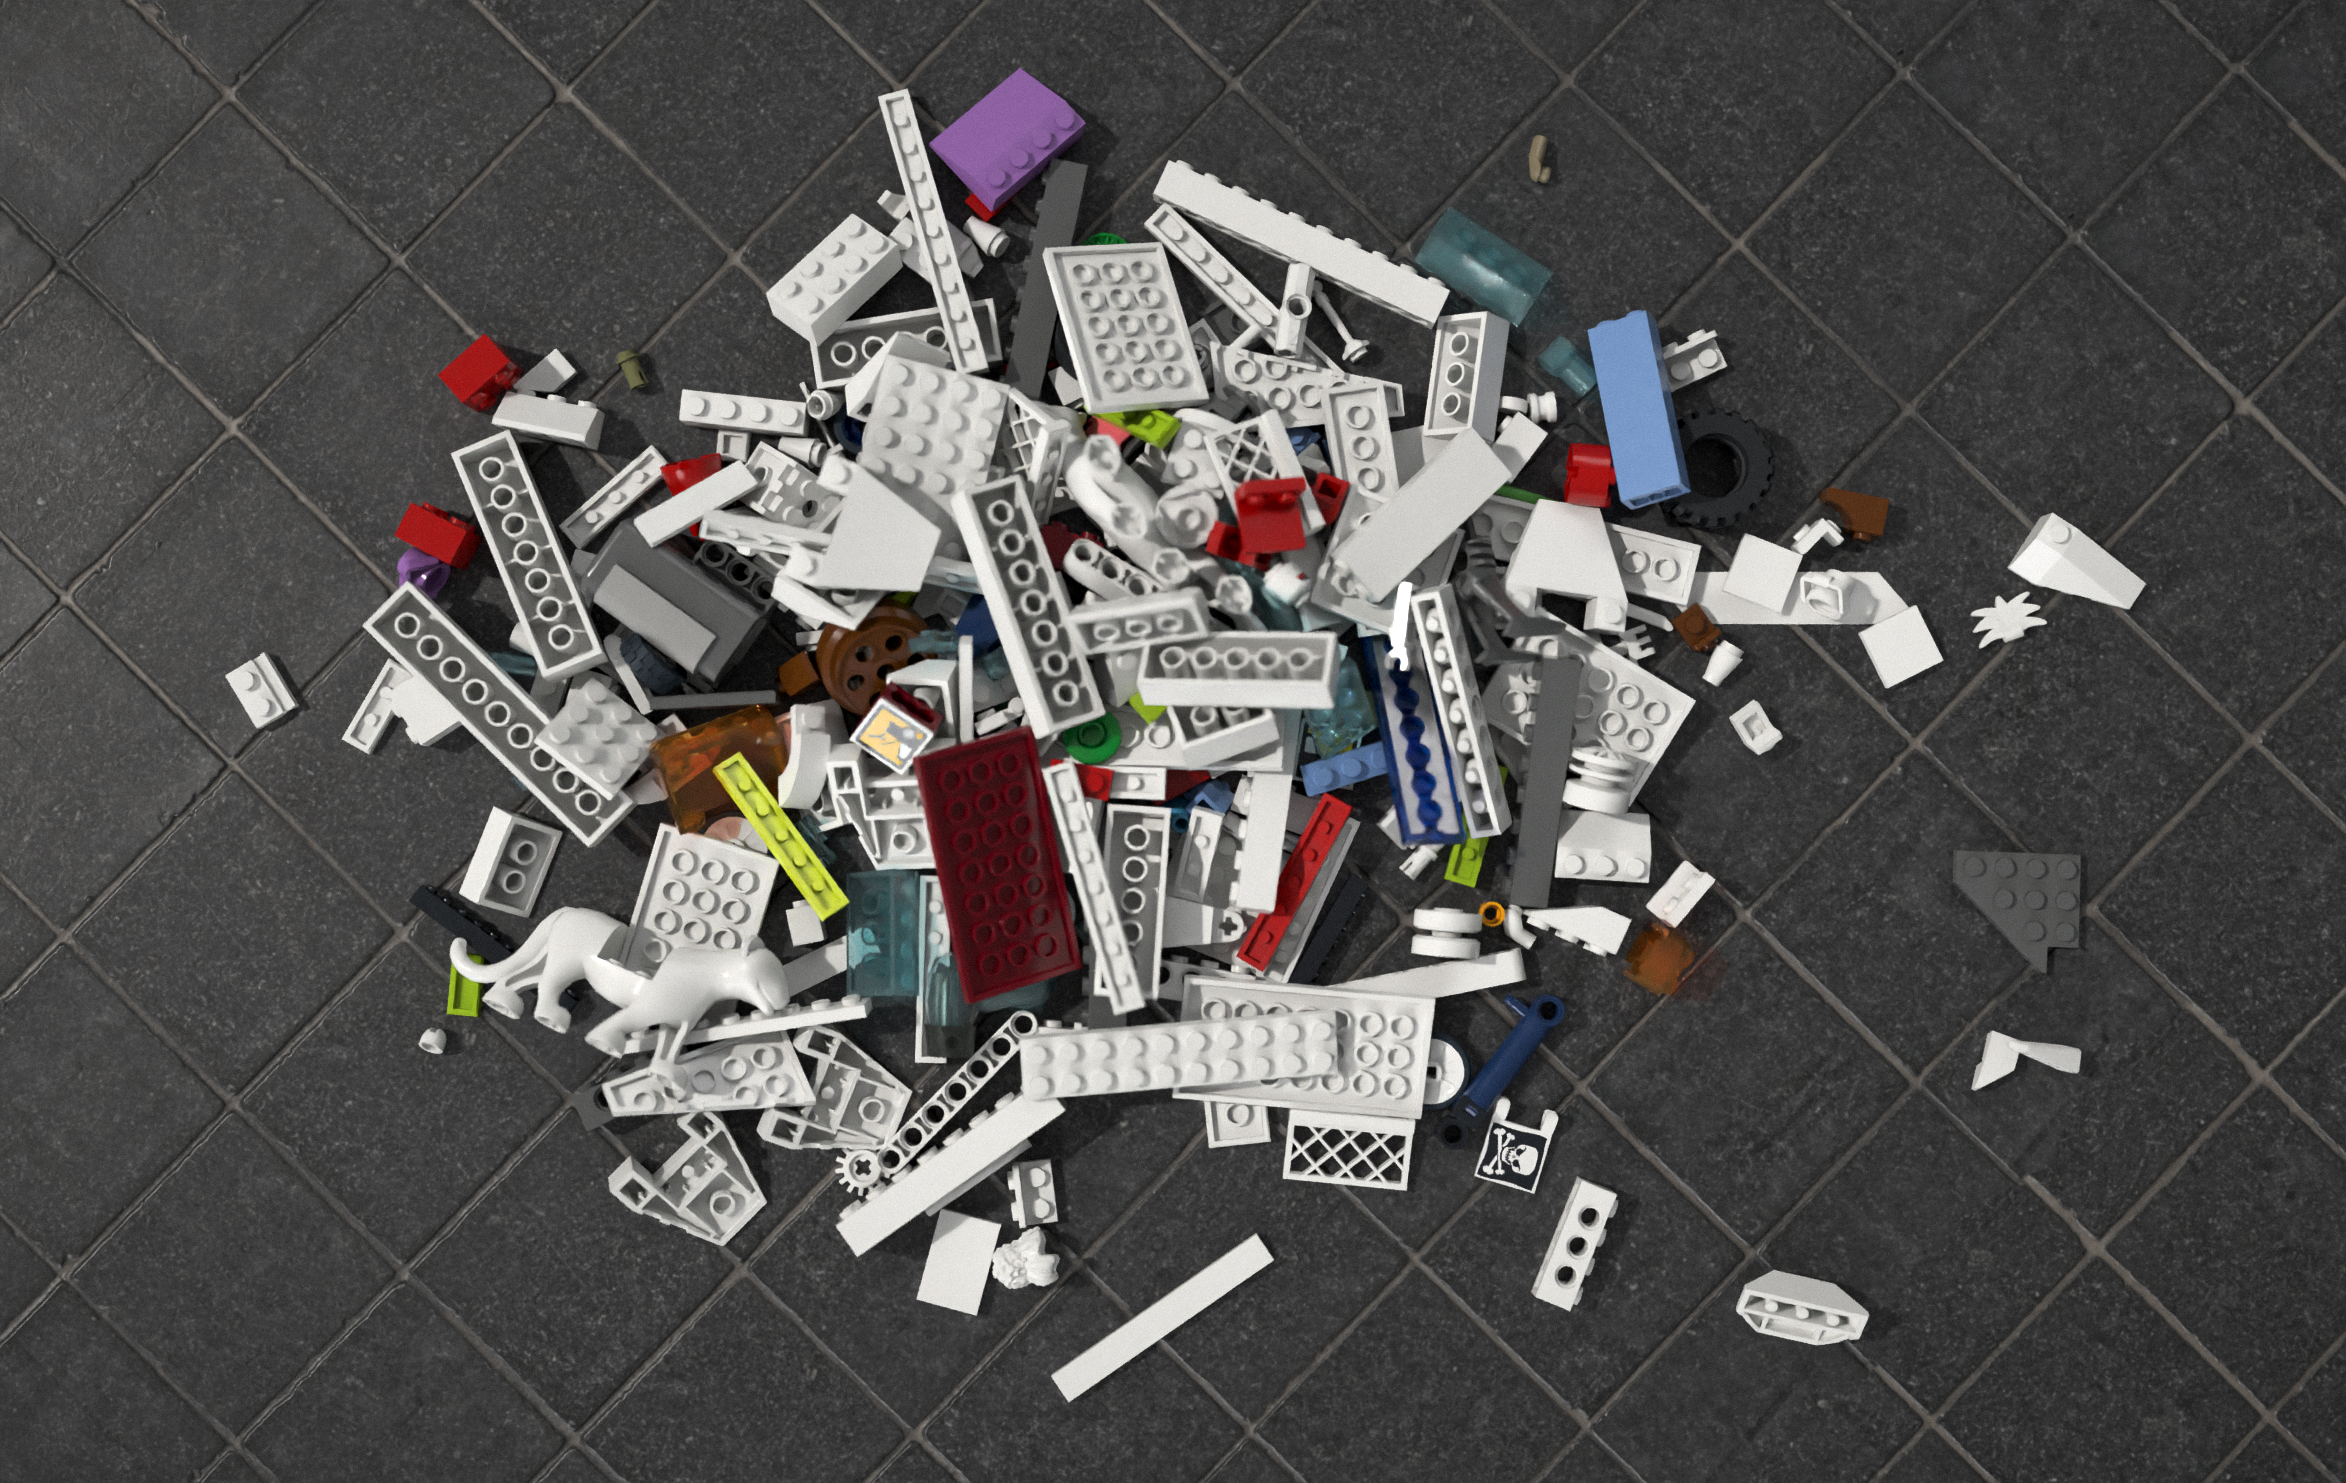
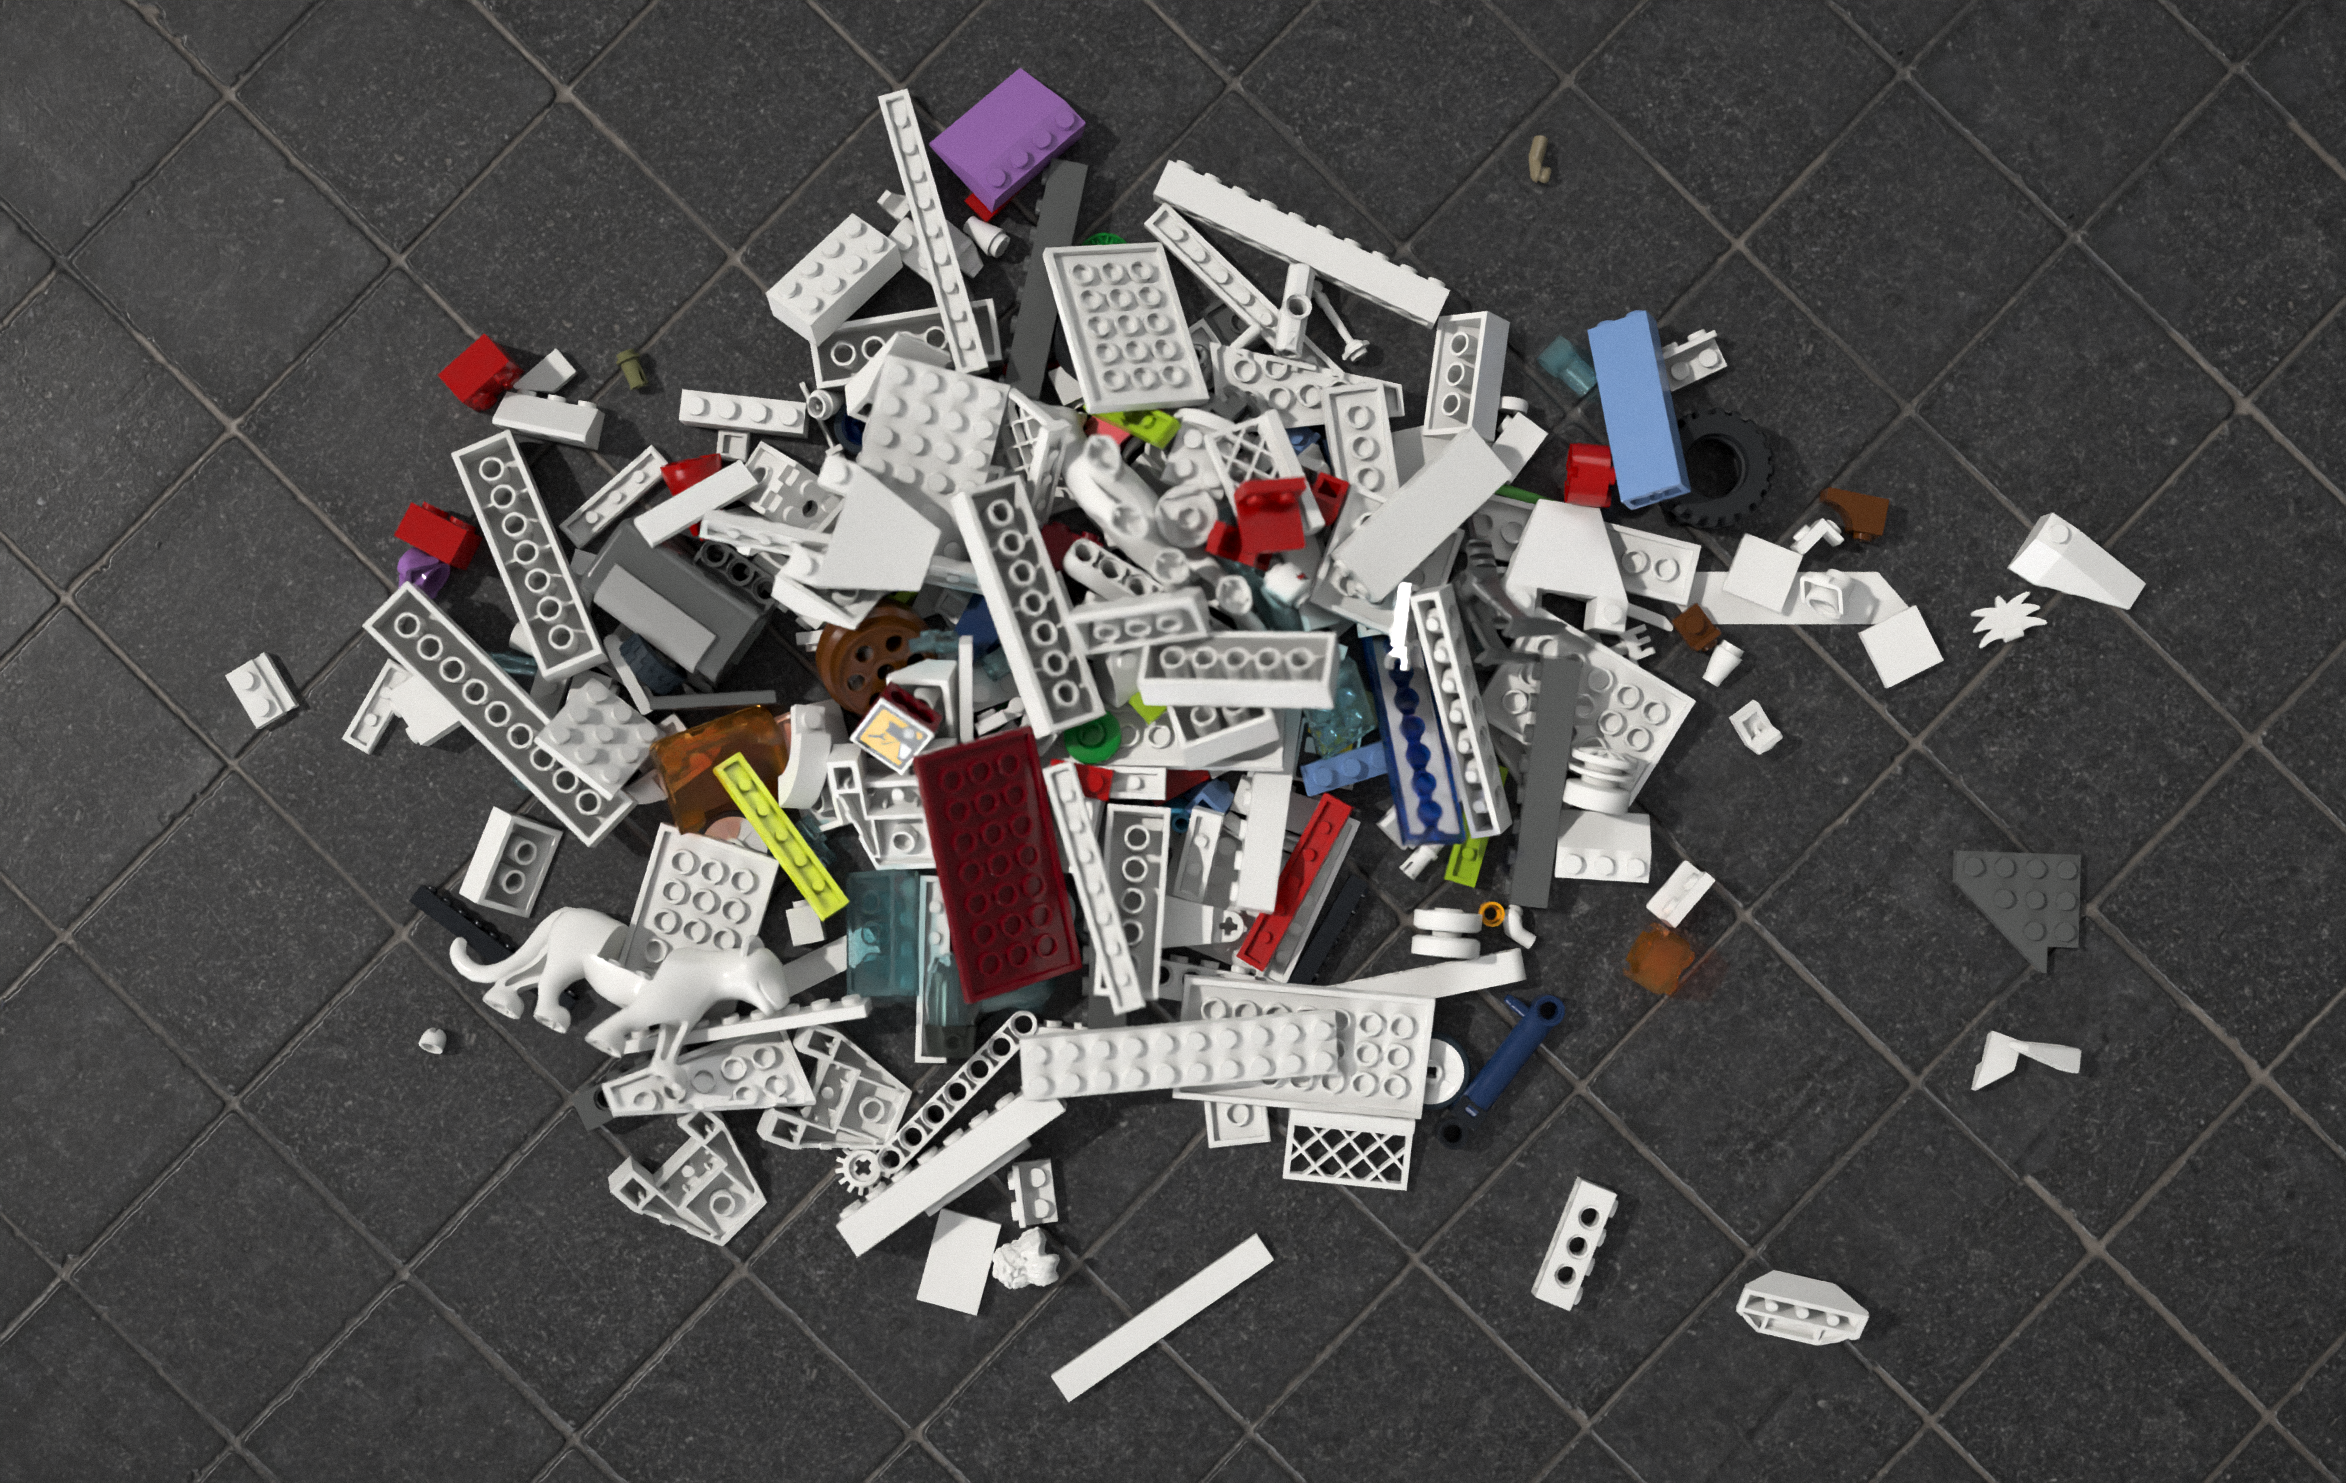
(464, 994): lime tile -> none
(798, 675): reddish brown slope -> none
(804, 450): white cone -> none
(1483, 266): clear light blue slope -> none
(1514, 1151): flag -> none
(1542, 407): white wheel -> none
(1592, 924): white slope -> none

